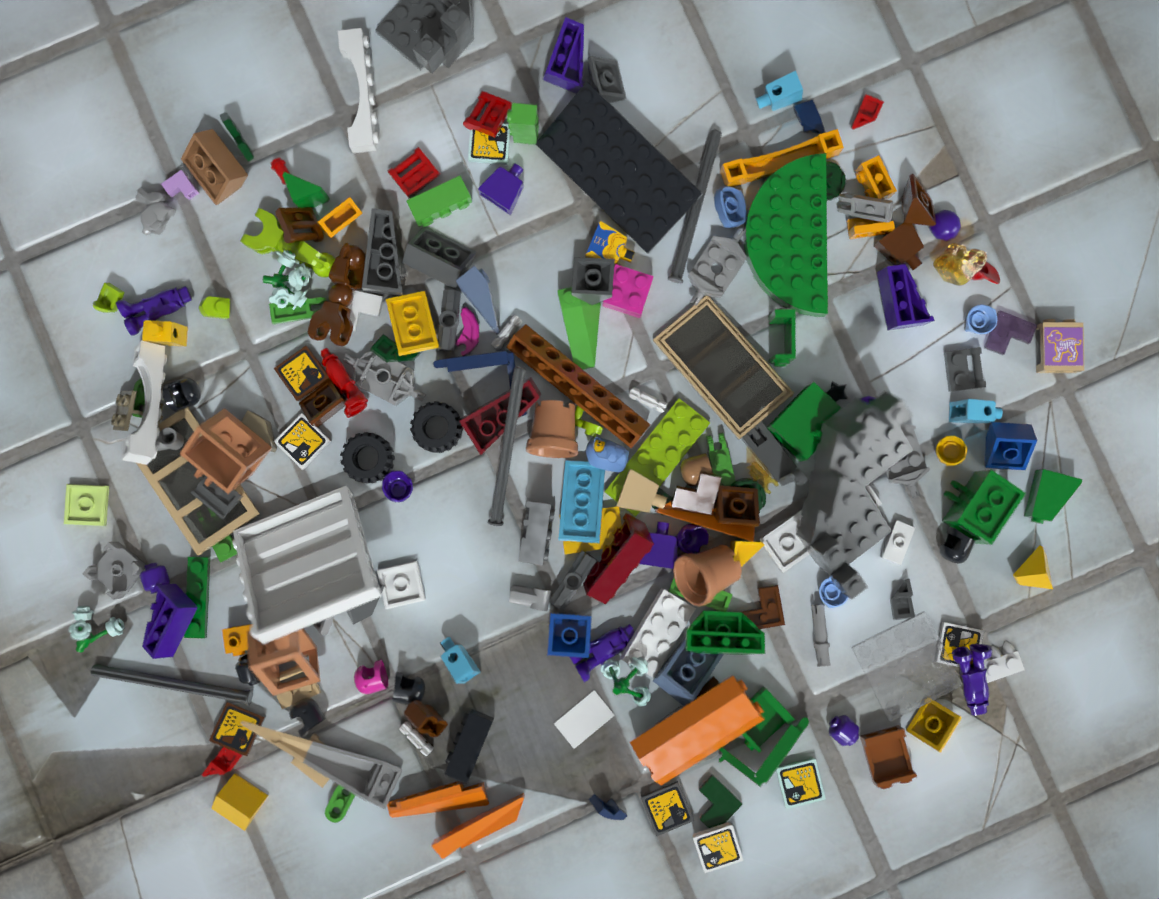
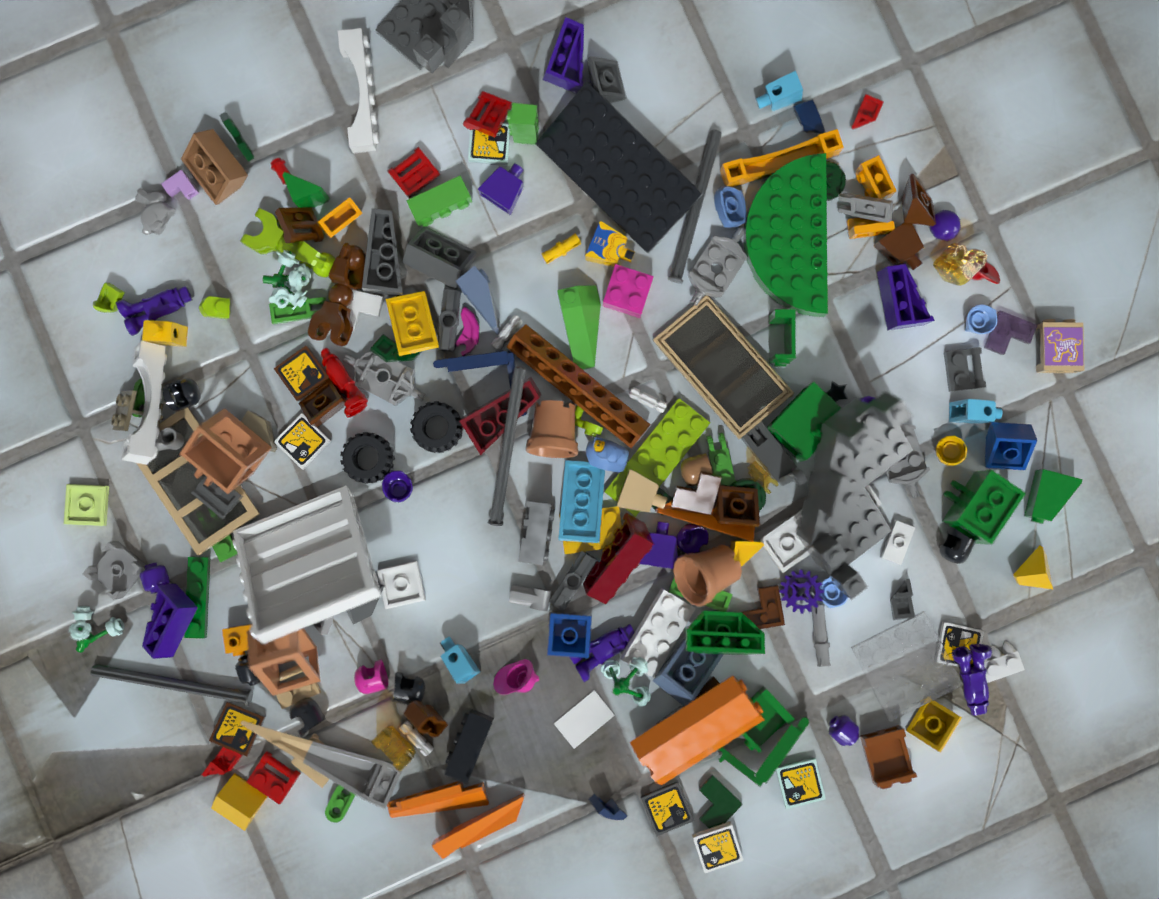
(269, 782): none -> red plate
(394, 747): none -> clear yellow piece
(515, 678): none -> dark pink piece
(561, 248): none -> yellow pin
(592, 279): dark grey slope -> none
(794, 584): none -> dark purple gear

